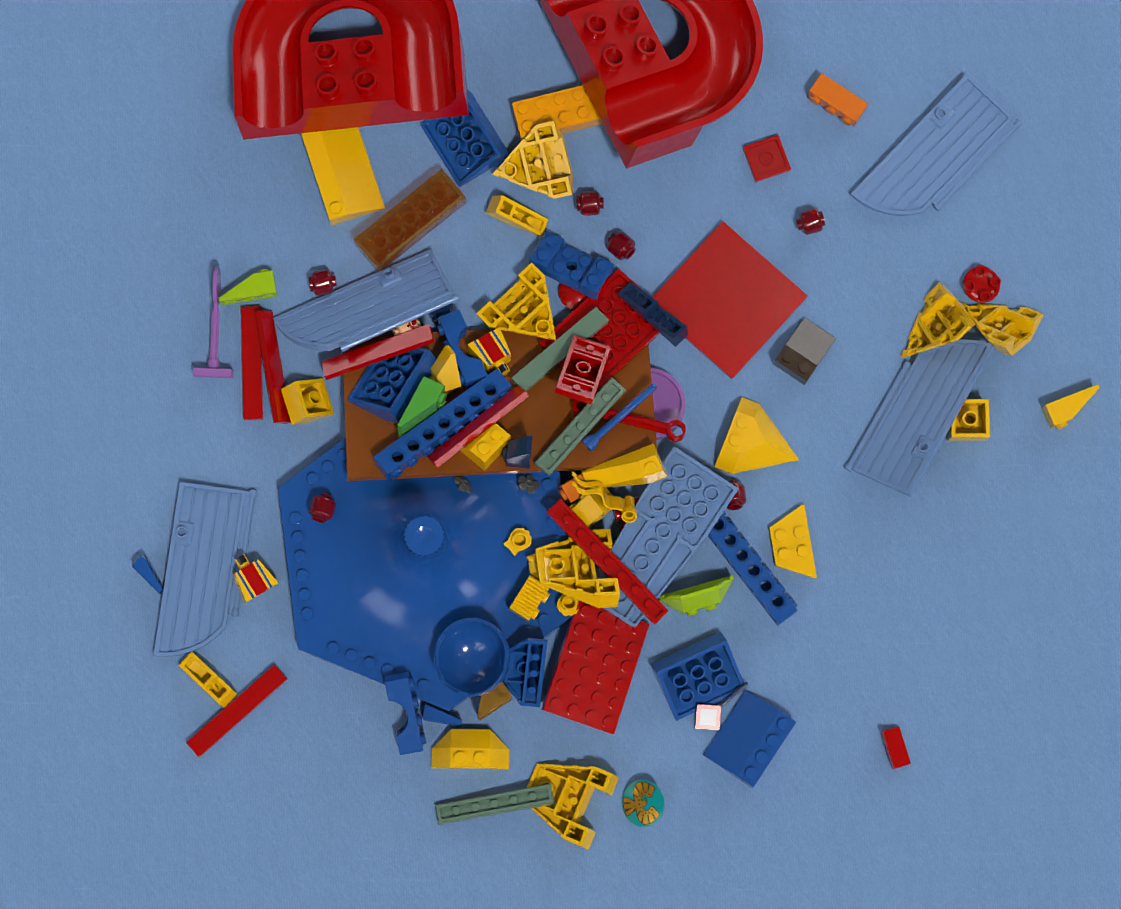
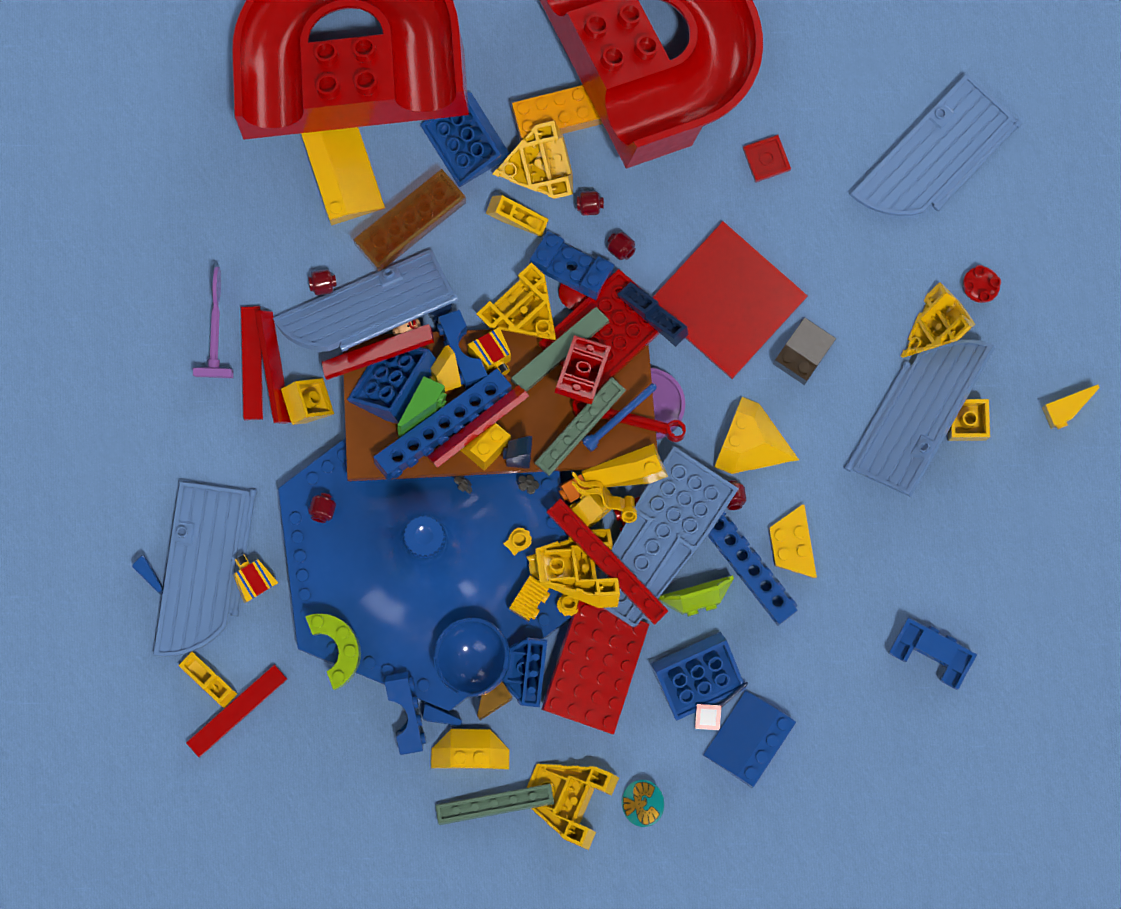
(255, 287): lime slope -> none
(347, 644): none -> lime brick
(811, 221): dark red head -> none
(837, 100): orange brick -> none
(895, 747): red slope -> none
(936, 647): none -> blue bracket
(1005, 327): yellow wedge -> none

